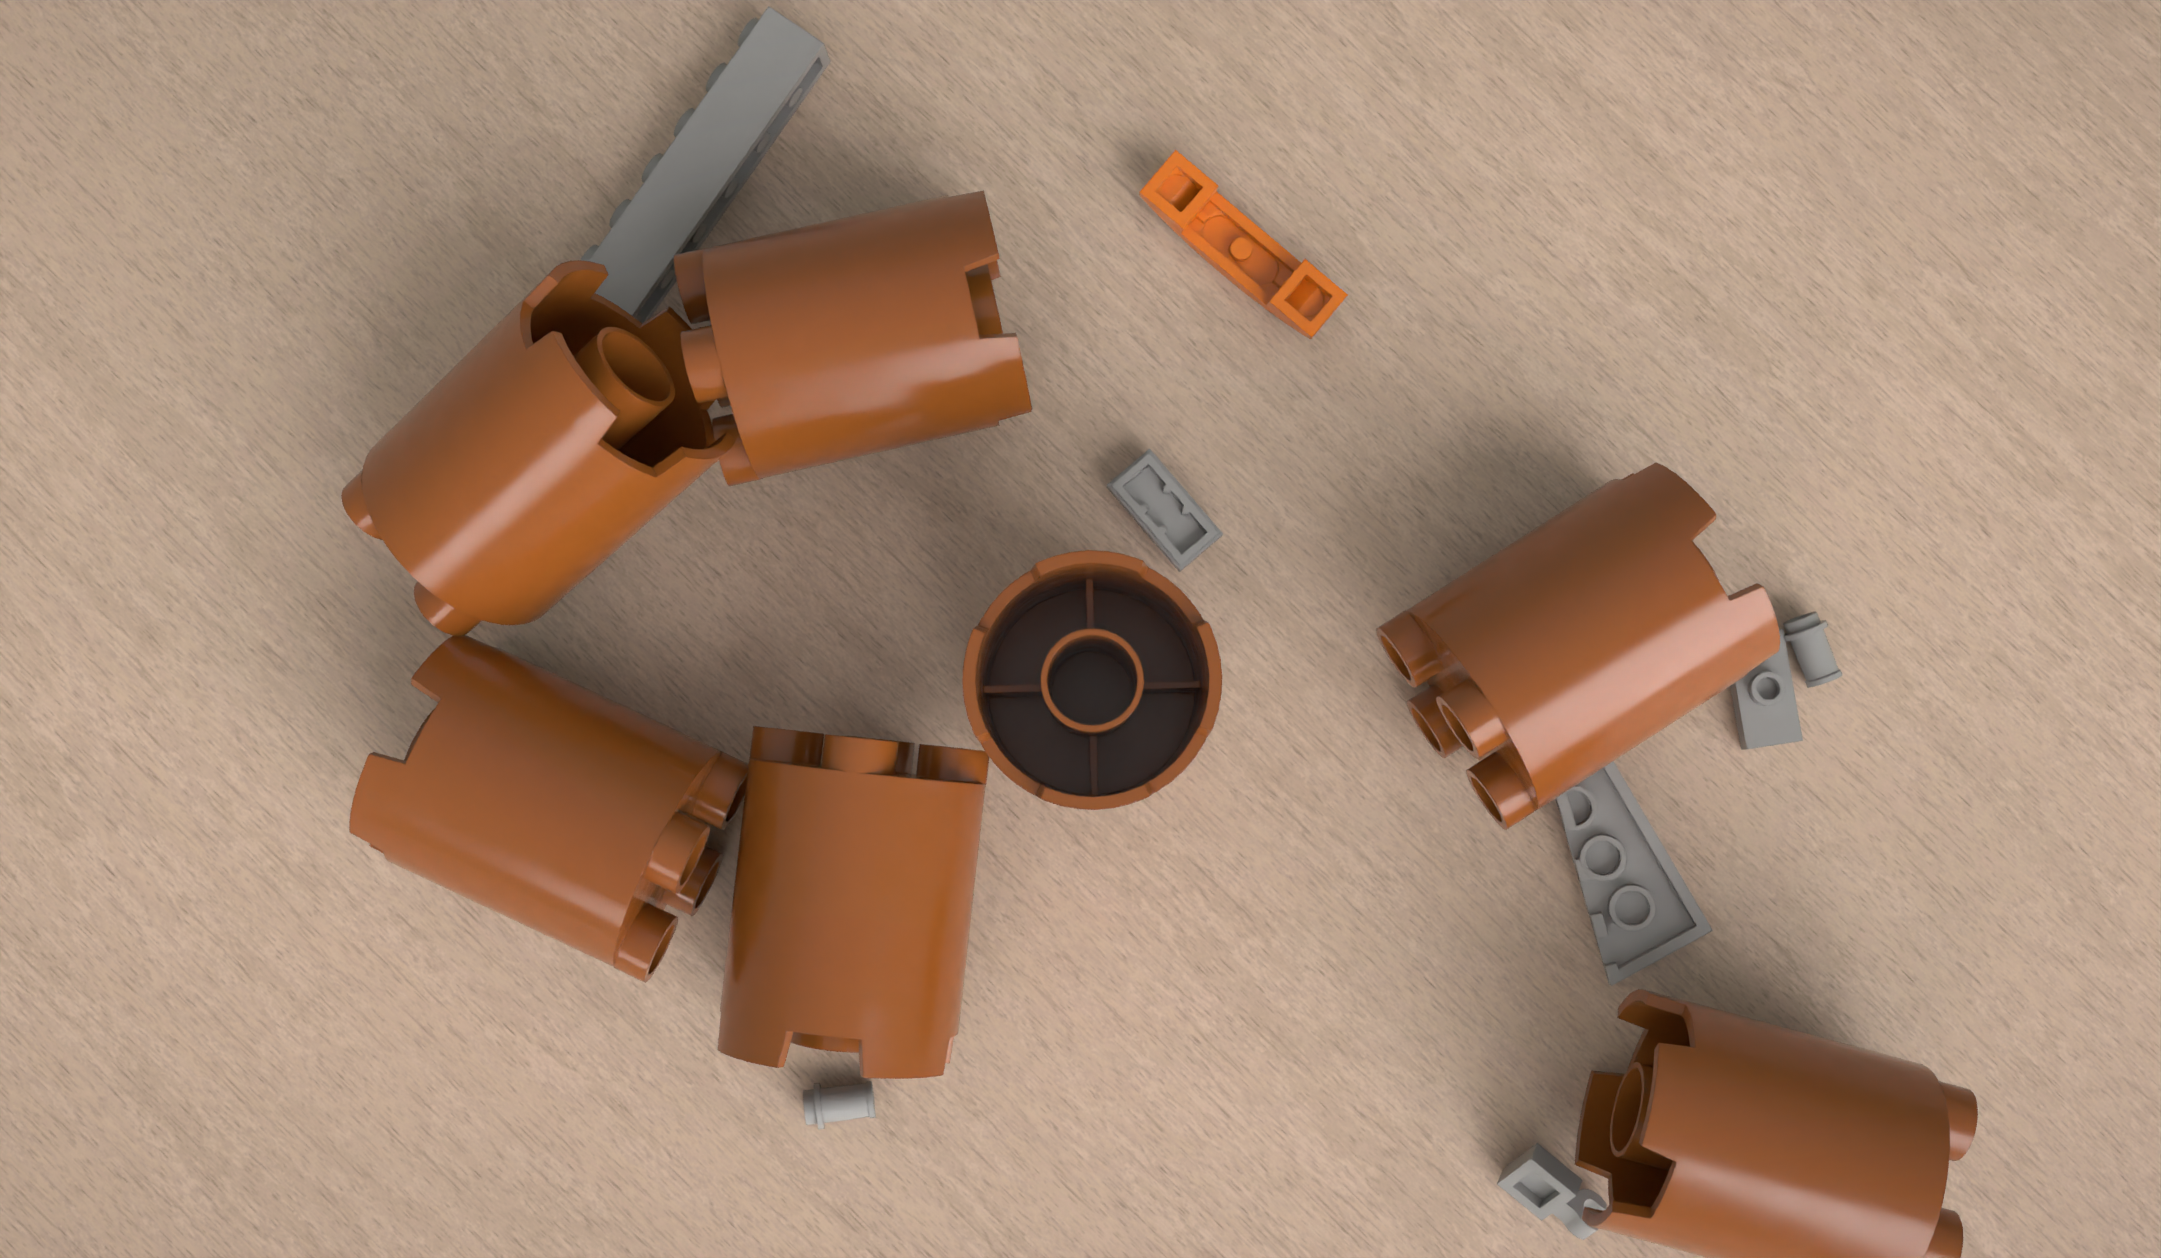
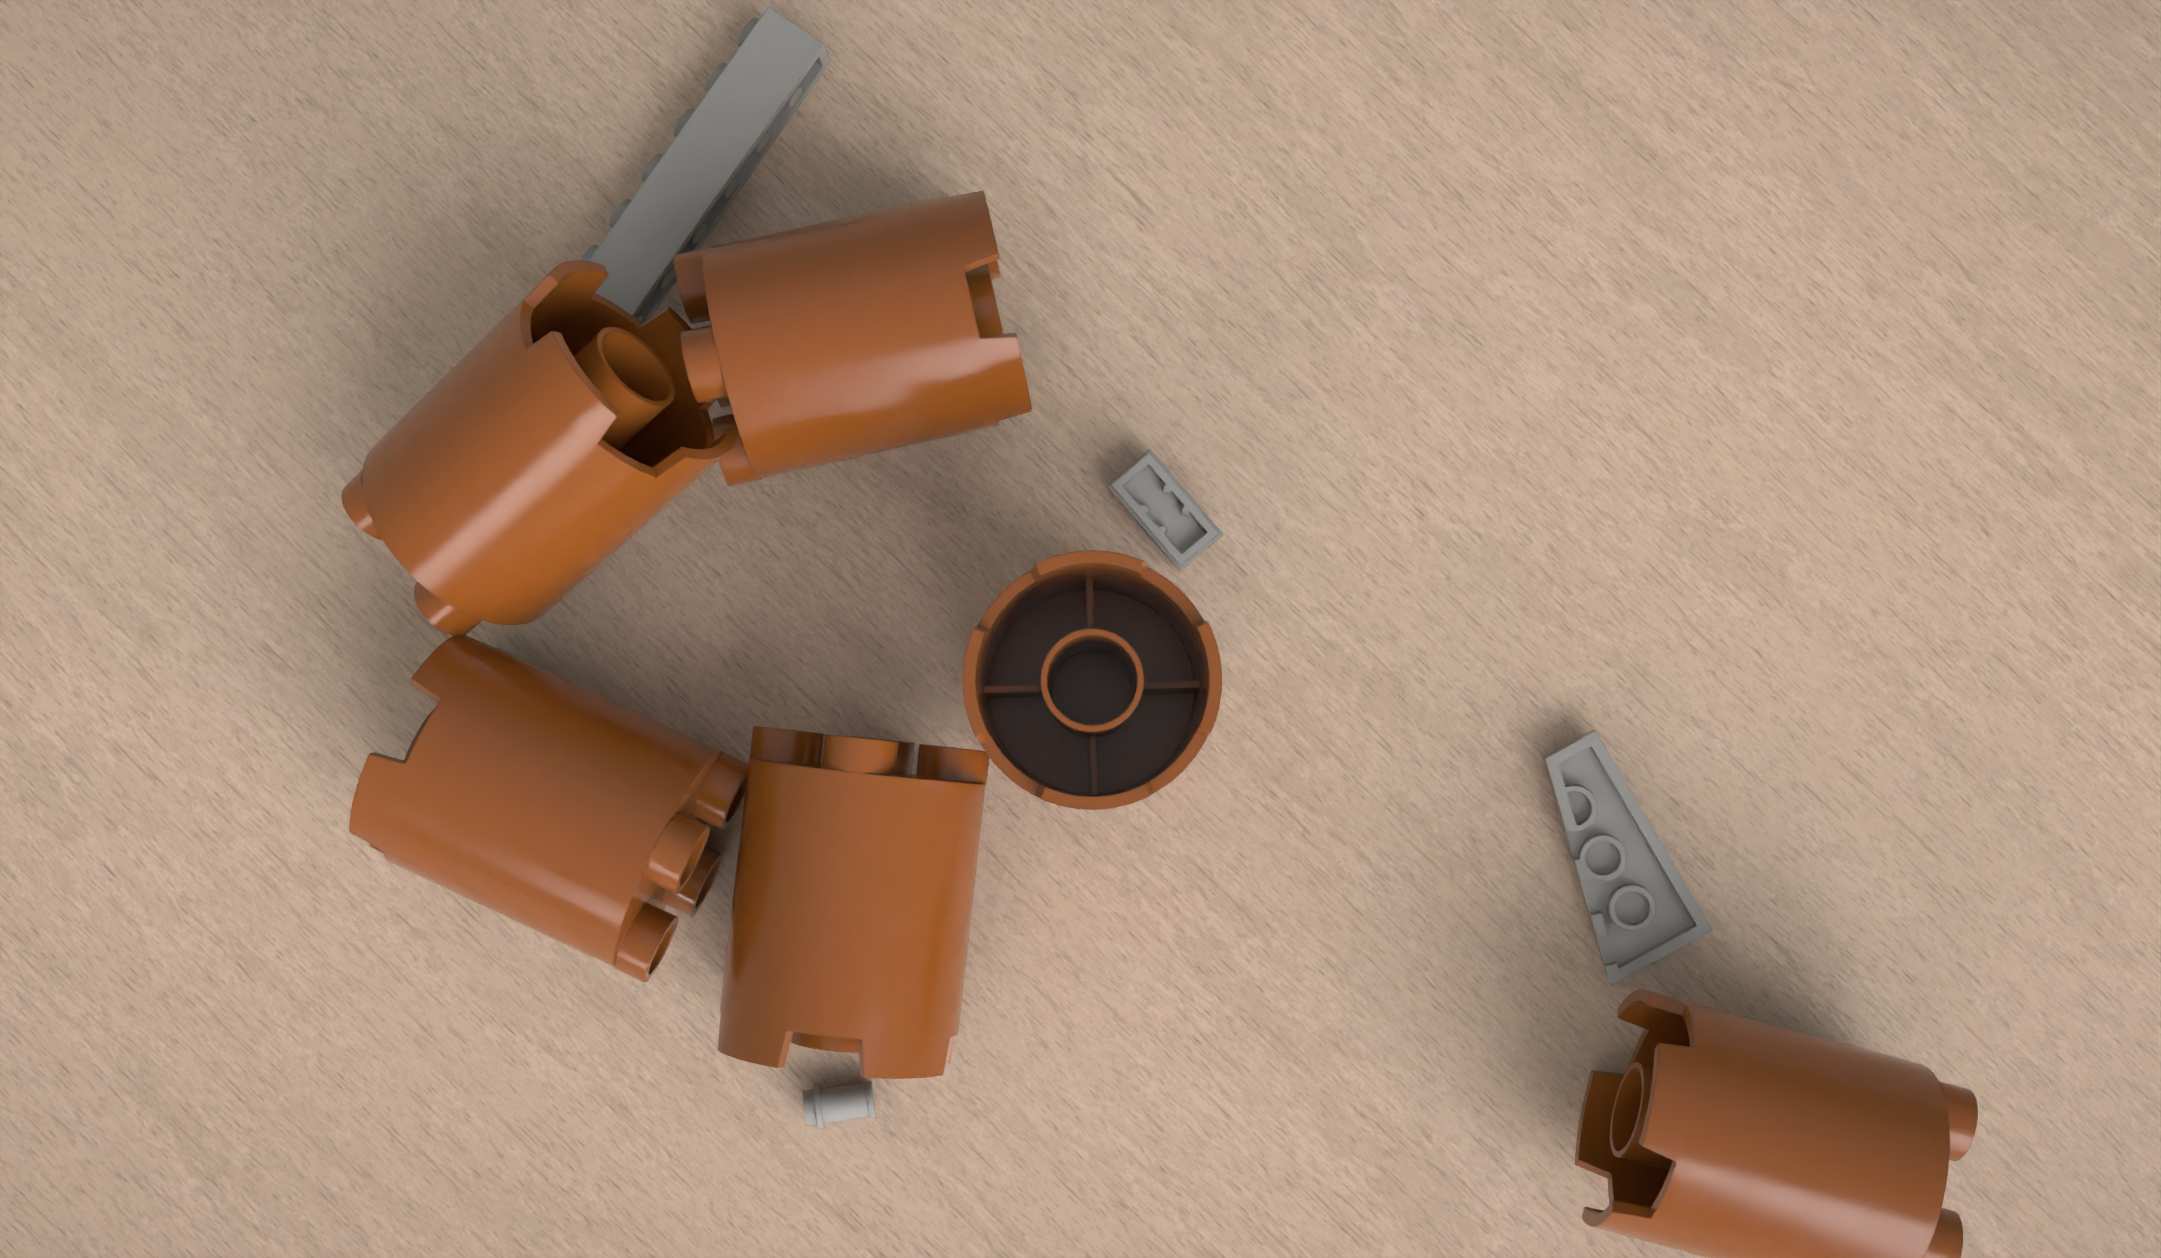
(1240, 248): orange slope -> none
(1550, 1188): light grey plate -> none
(1578, 642): dark orange brick -> none
(1767, 703): light grey plate -> none
(1812, 648): light grey pin -> none

